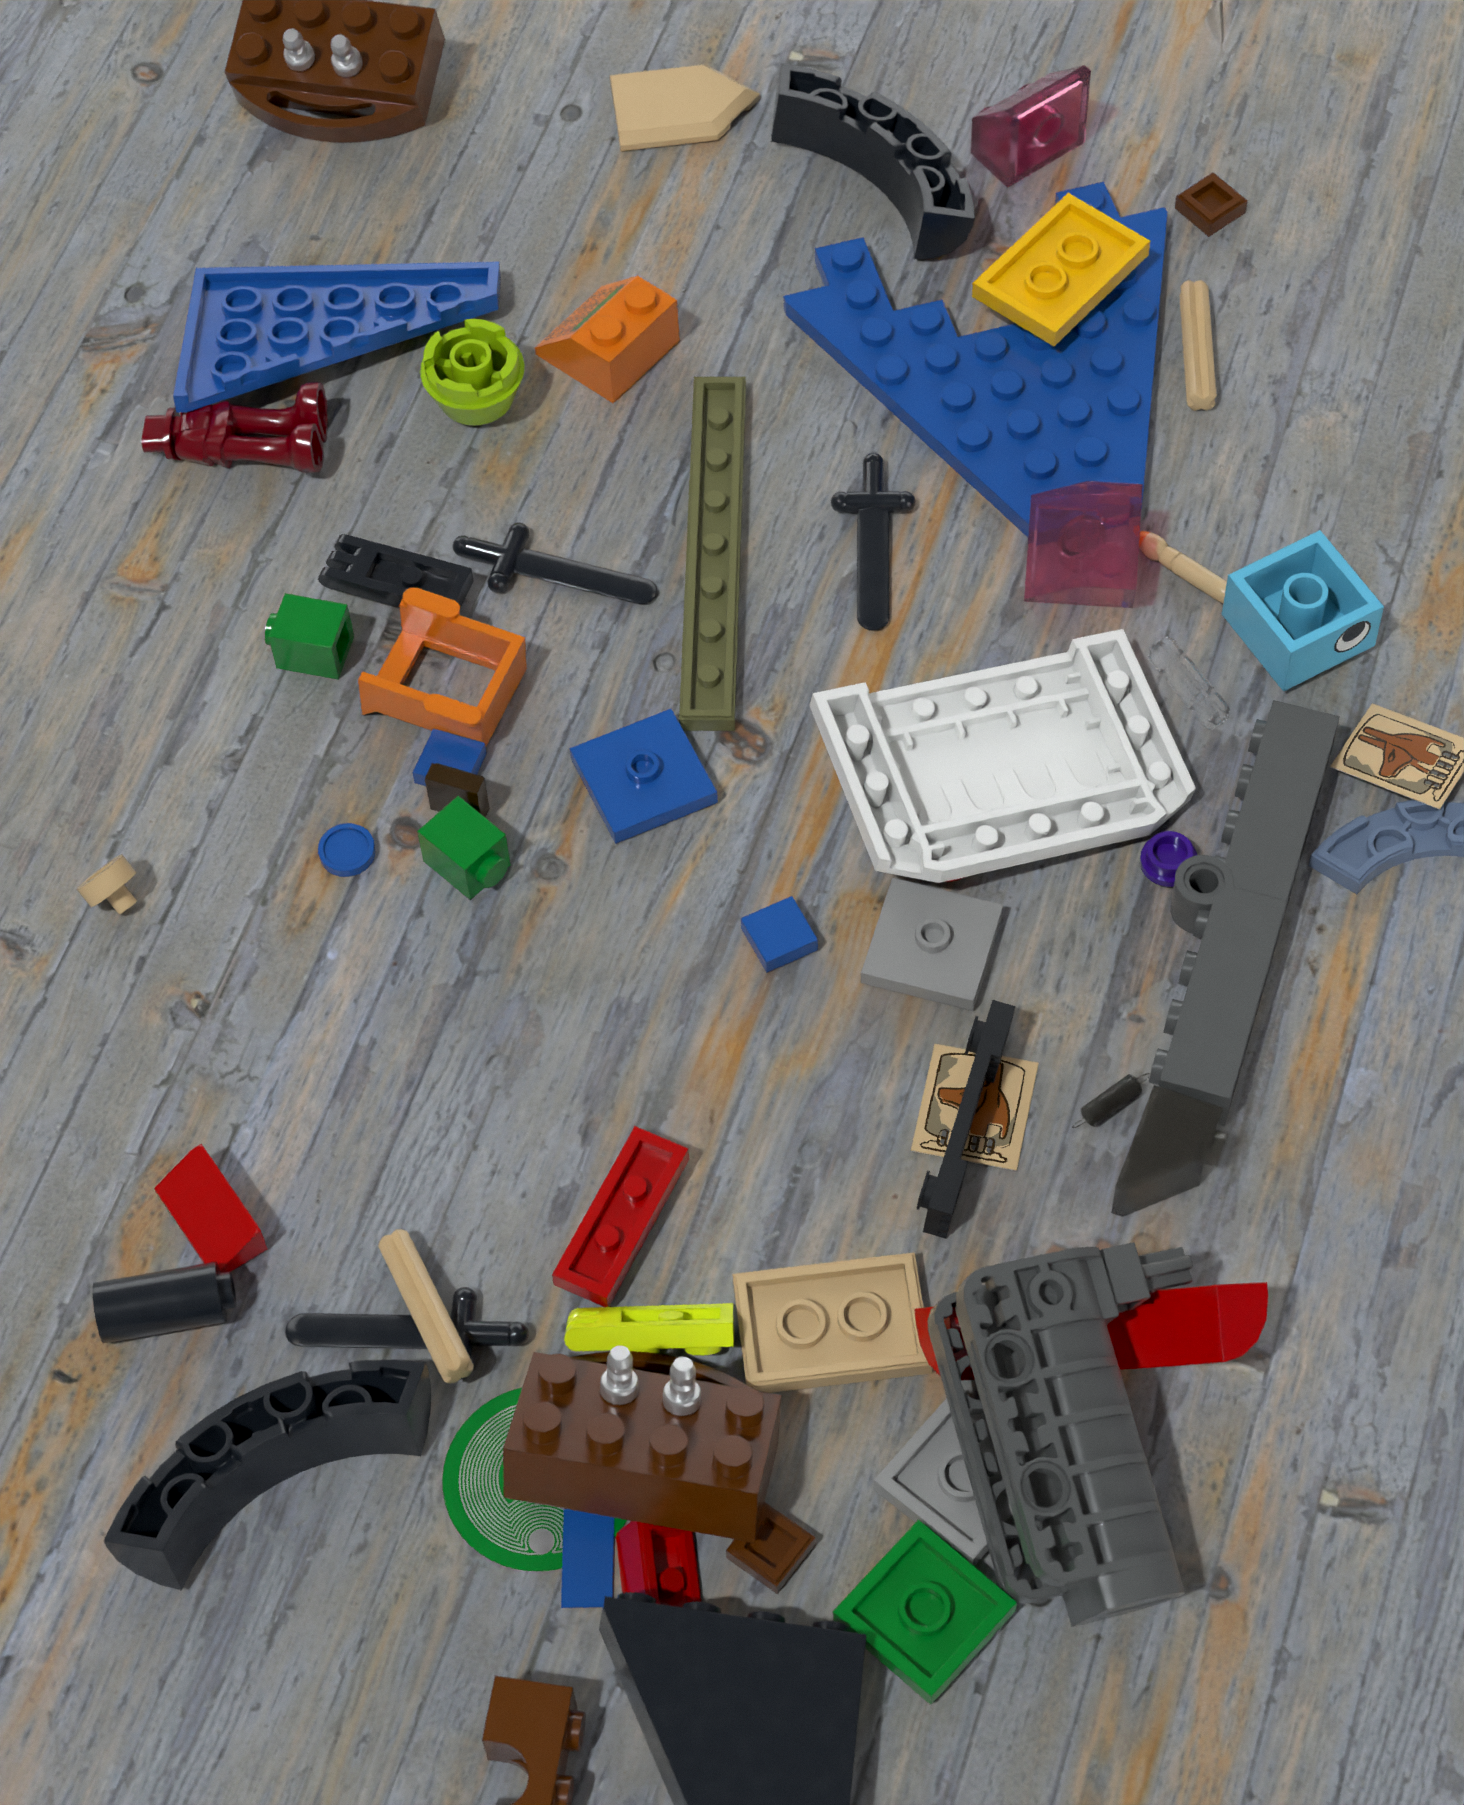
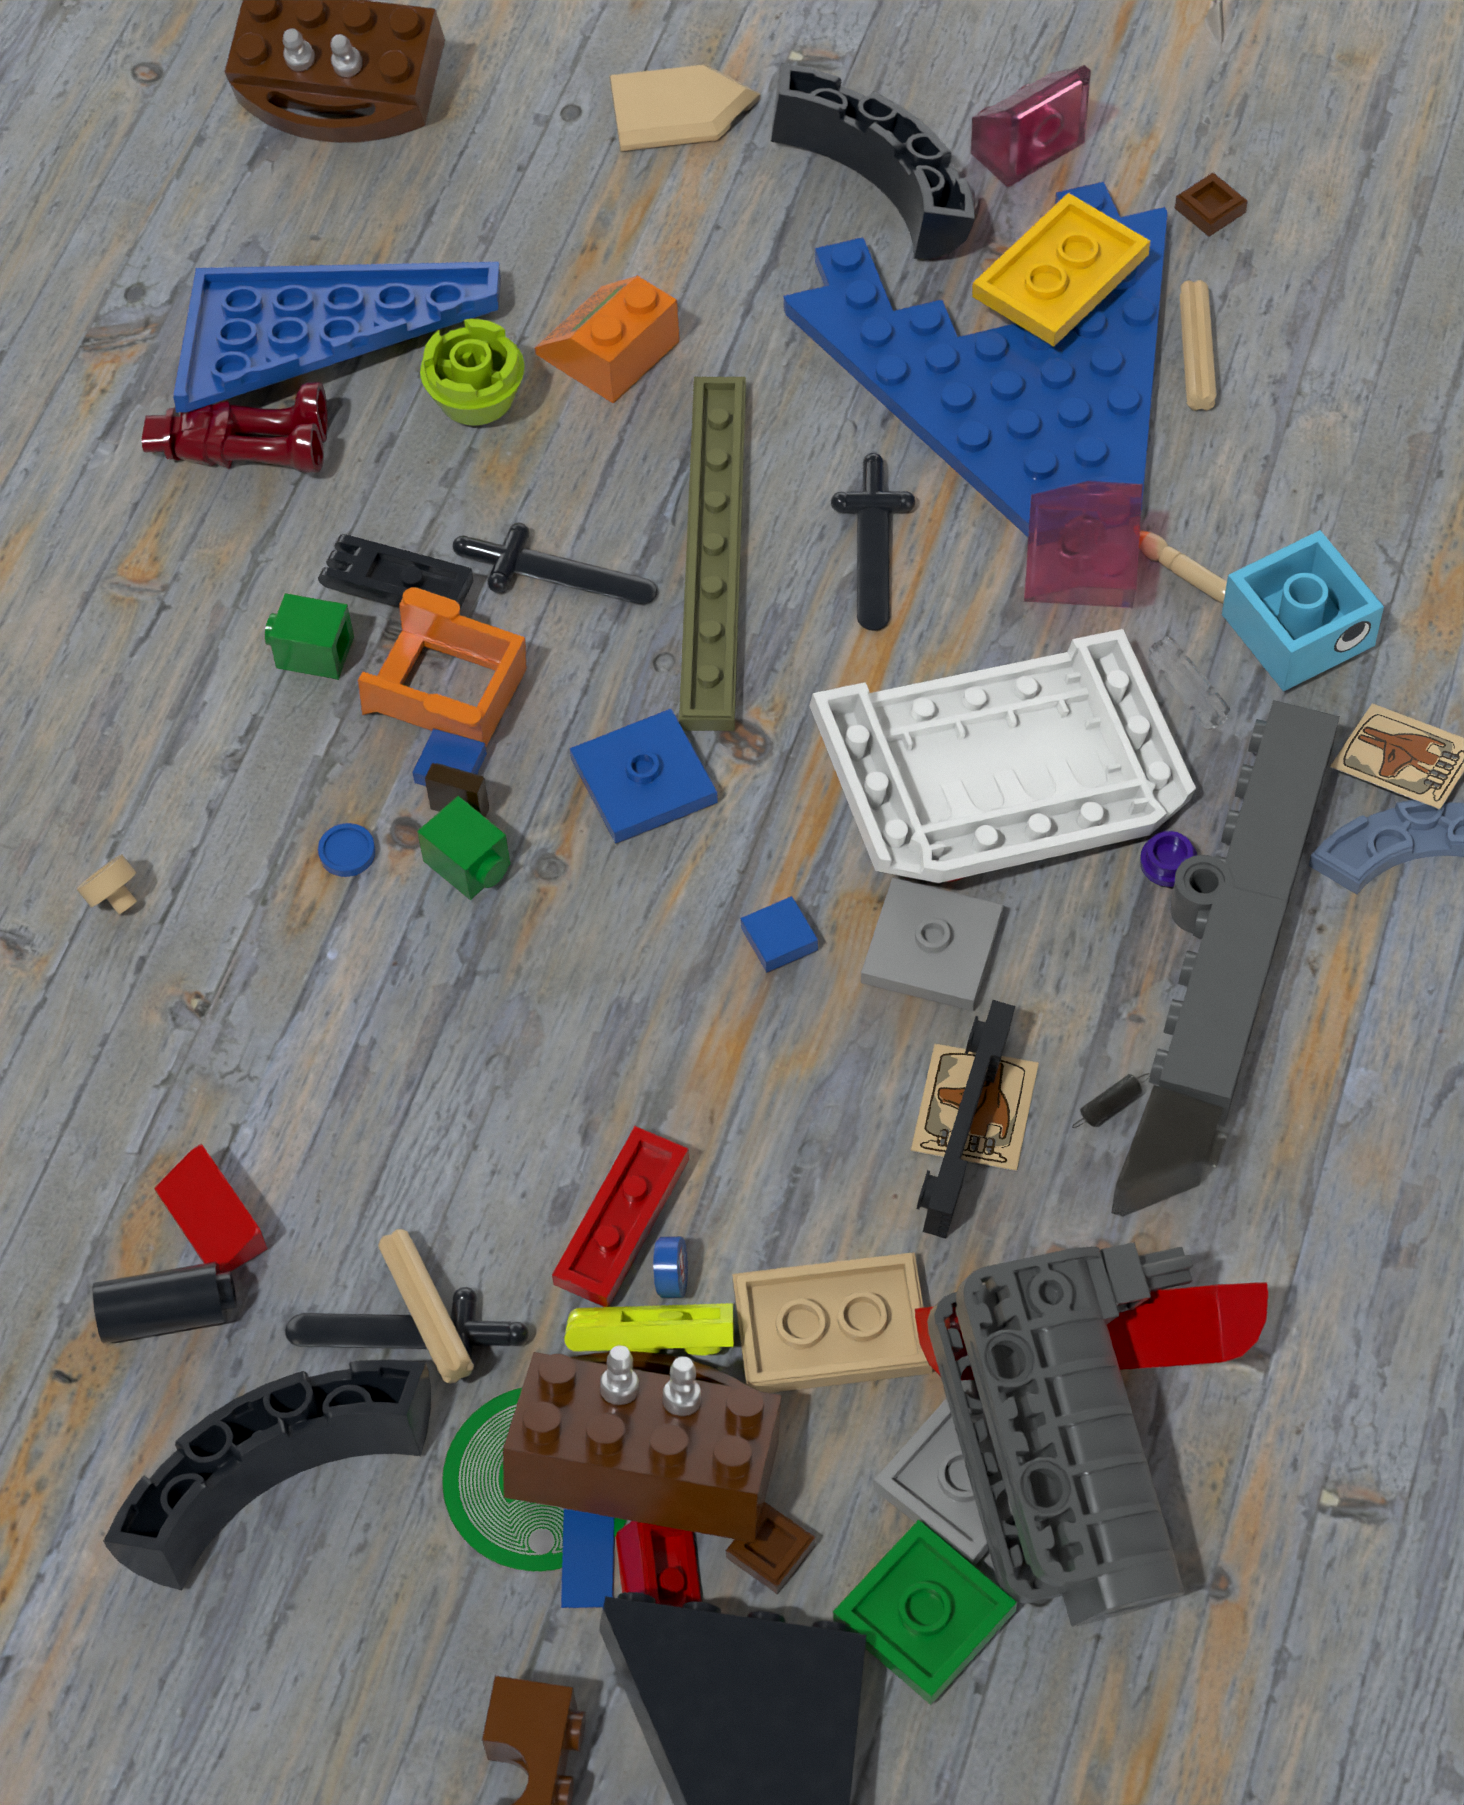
(670, 1267): none -> blue tile

